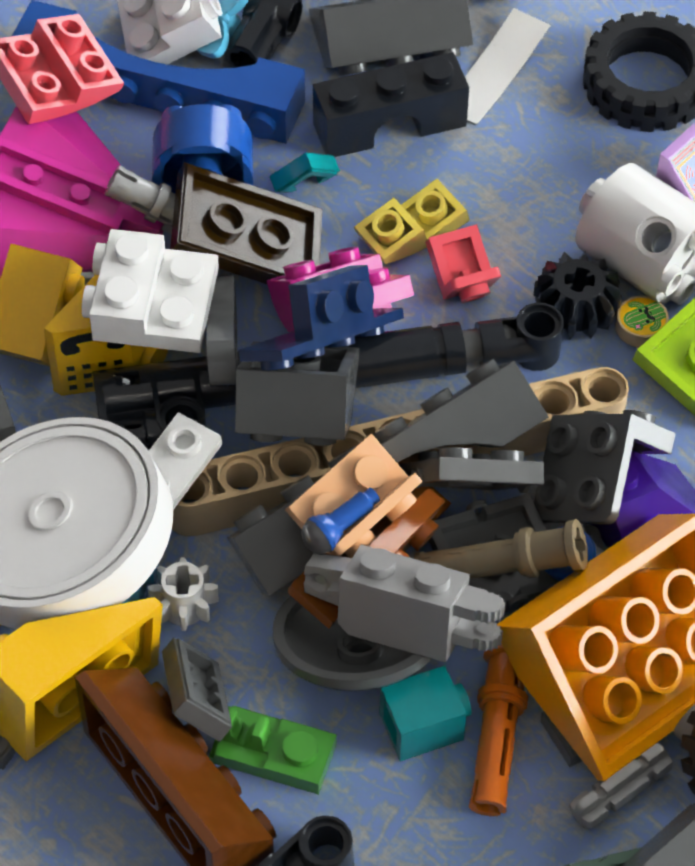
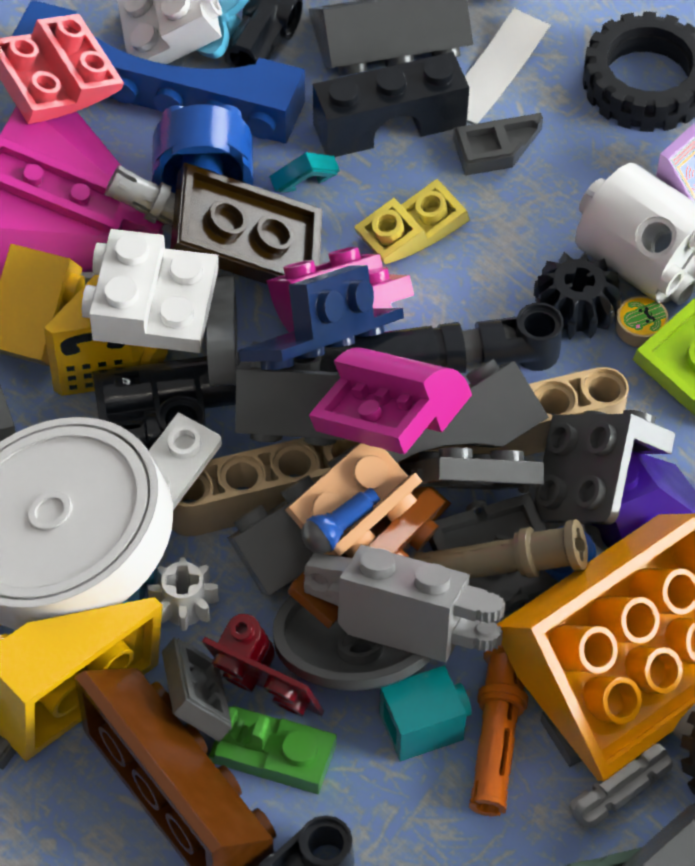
(246, 658): none -> dark red hinge
(388, 399): none -> dark pink brick
(462, 264): coral bracket -> none
(495, 143): none -> dark grey tile

